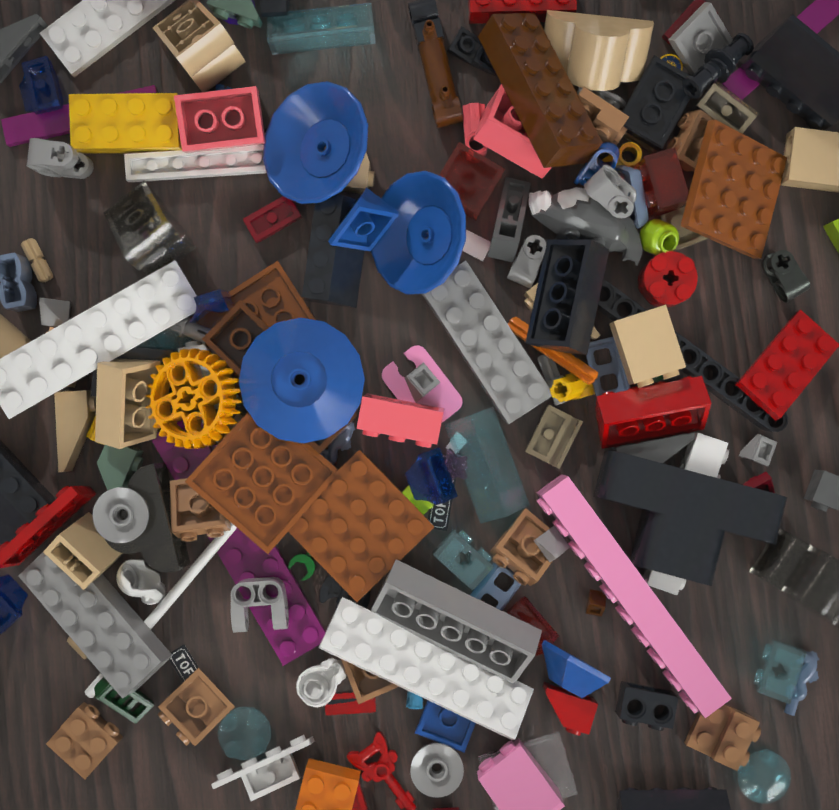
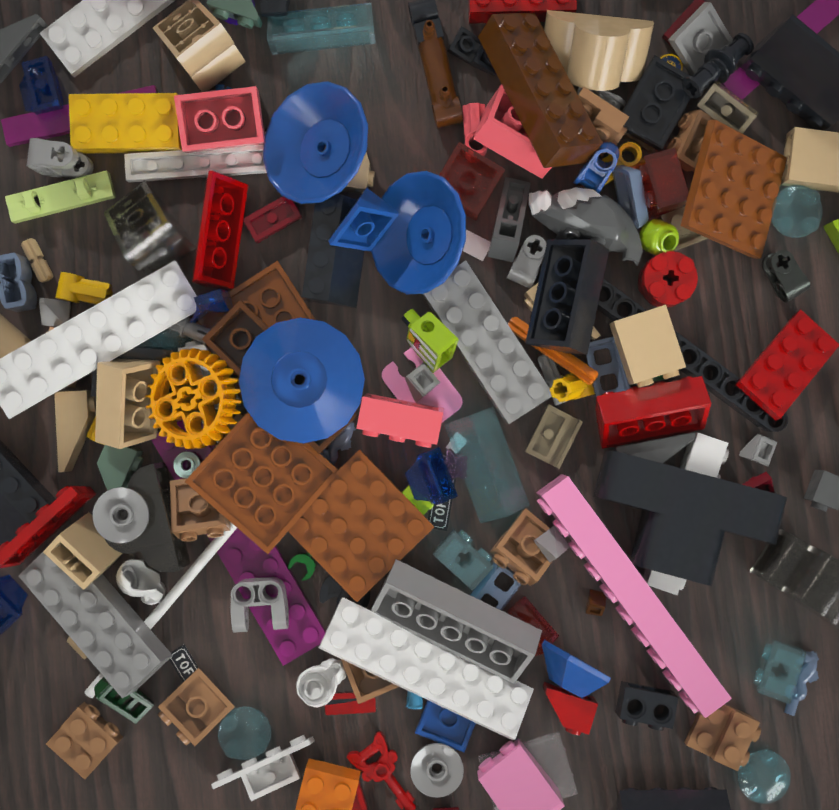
(60, 197): none -> yellowish green hinge
(77, 289): none -> yellow piece
(190, 456): none -> light aqua plate
(220, 231): none -> red slope
(430, 339): none -> lime torso
(610, 191): light grey piece -> none
(797, 211): none -> clear light blue dish

